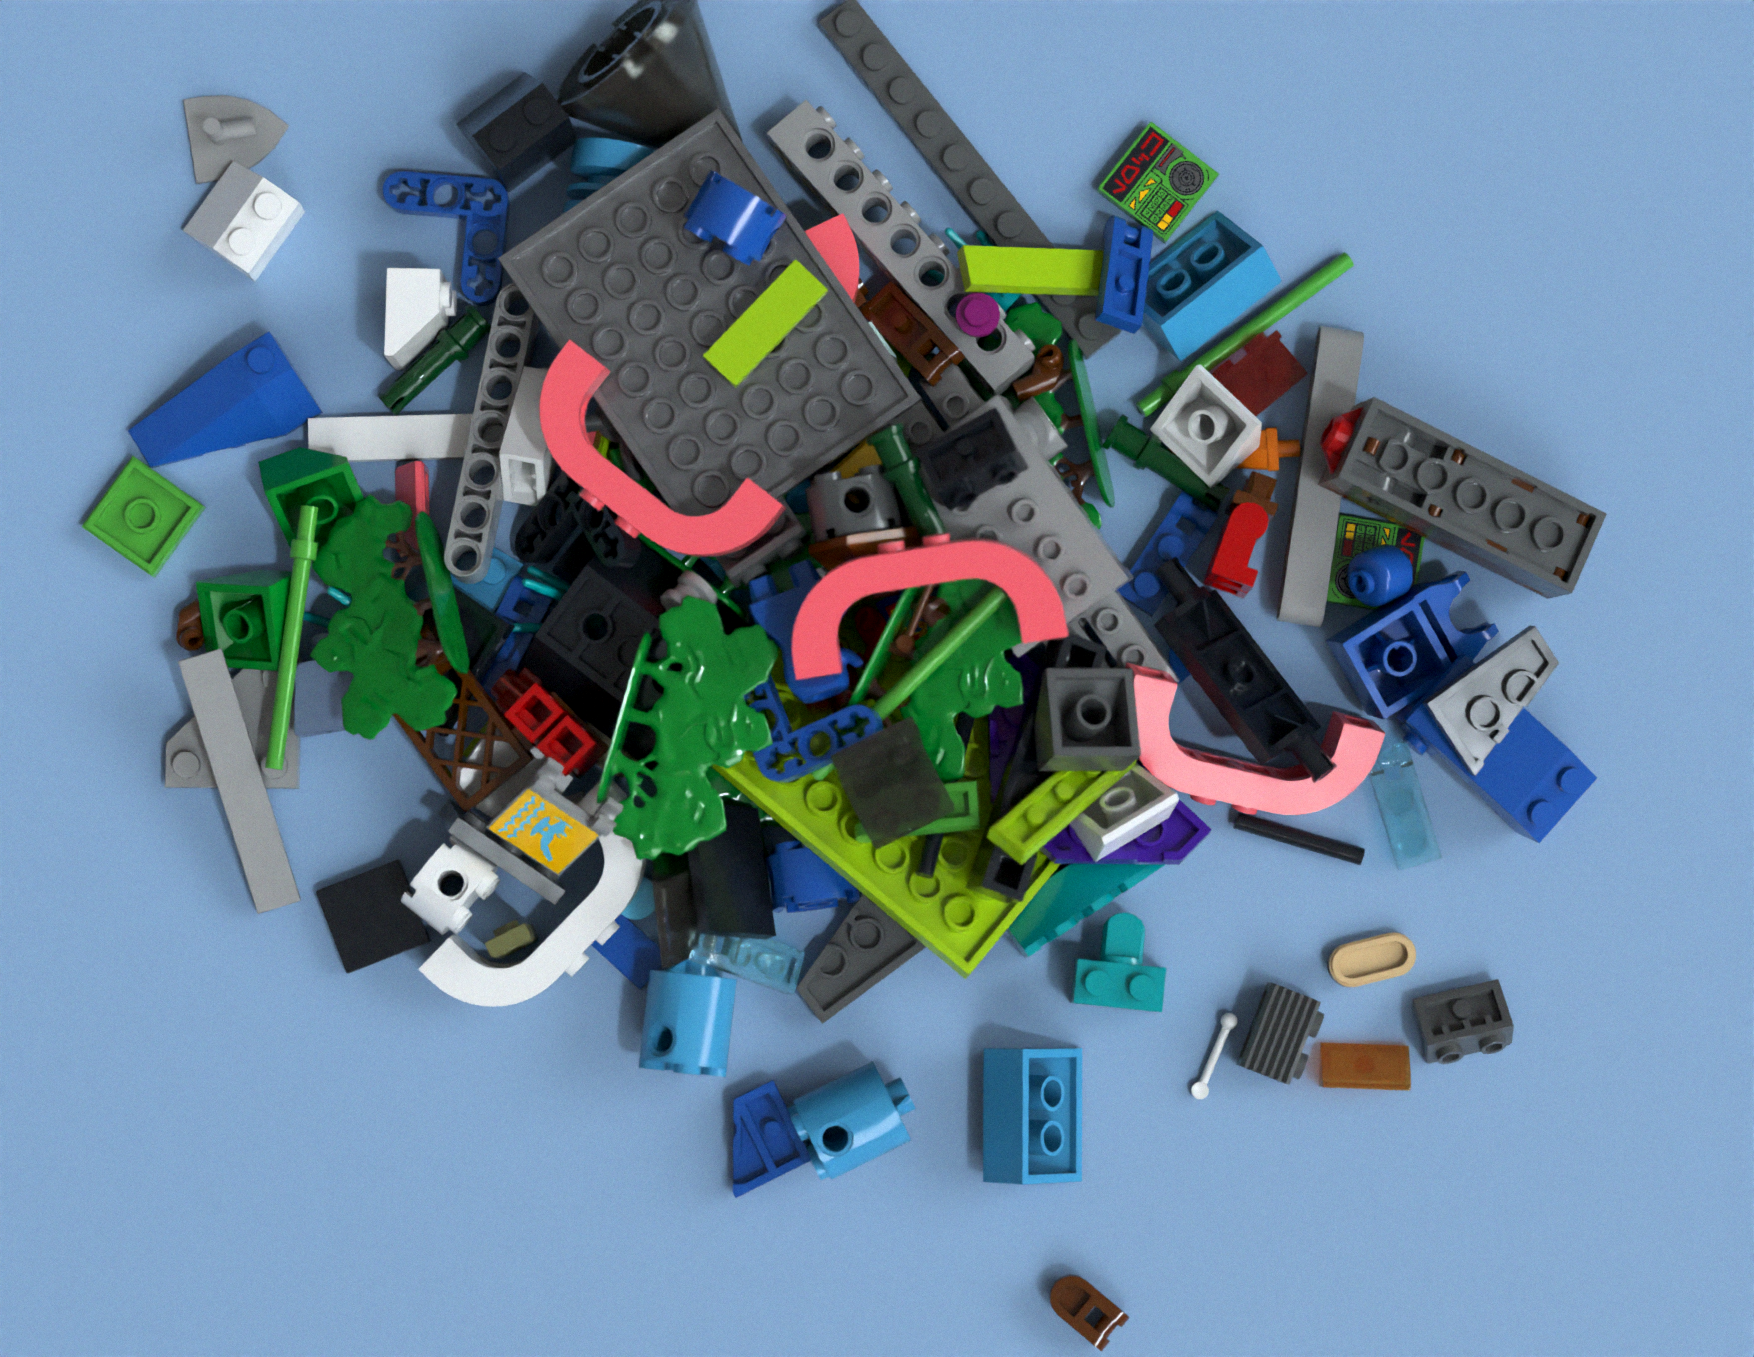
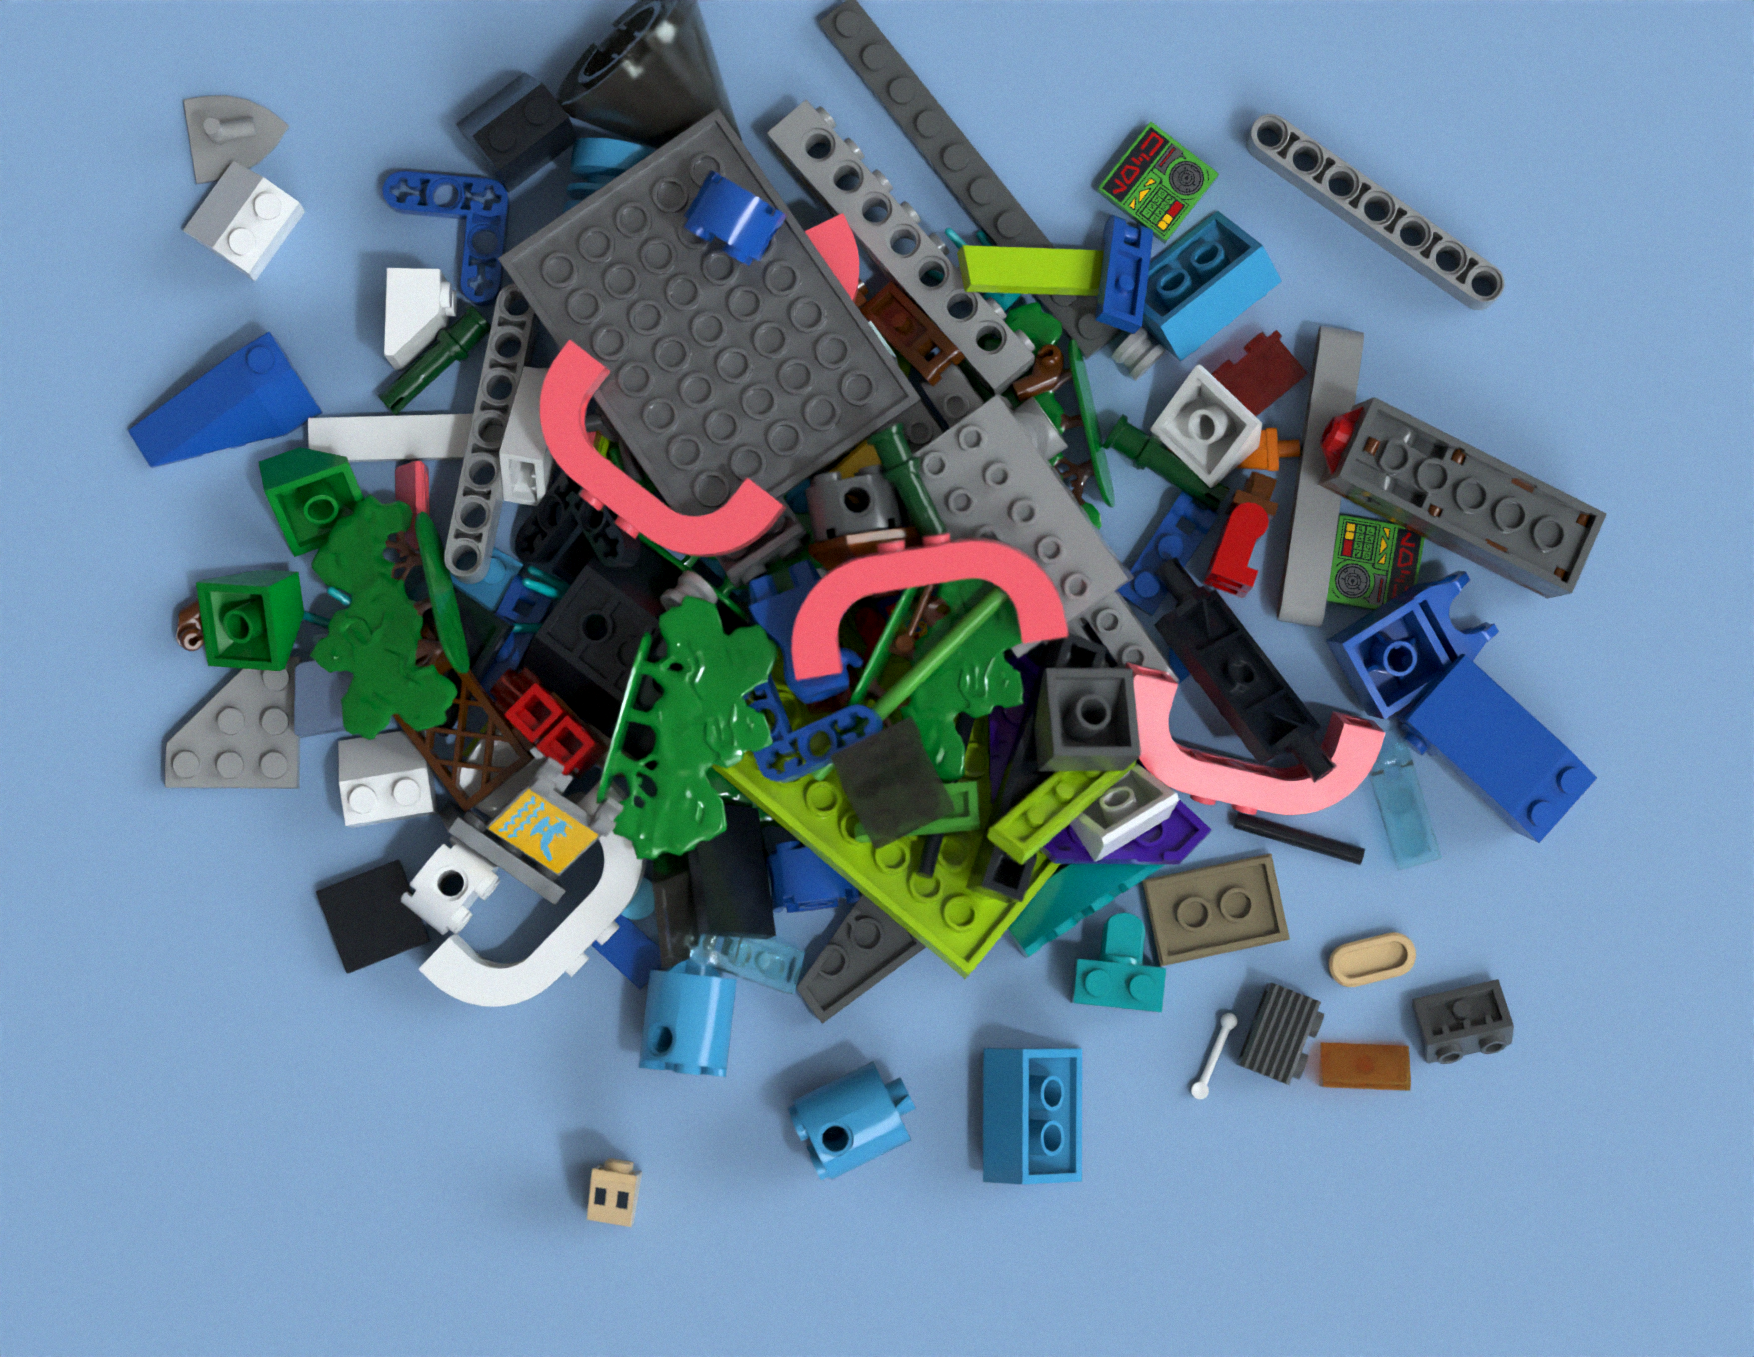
(143, 517): bright green tile -> none
(239, 780): light grey tile -> none
(303, 551): bright green bar -> none
(384, 780): none -> white slope
(511, 939): olive plate -> none
(614, 1192): none -> tan slope
(763, 1139): blue wing -> none
(765, 323): lime tile -> none
(972, 459): black bracket -> none
(977, 315): magenta plate -> none
(1074, 1299): reddish brown plate -> none
(1138, 353): none -> light grey wheel
(1215, 910): none -> dark tan tile
(1243, 335): bright green bar -> none
(1380, 575): blue head -> none
(1397, 213): none -> light grey beam
(1489, 695): wing -> none

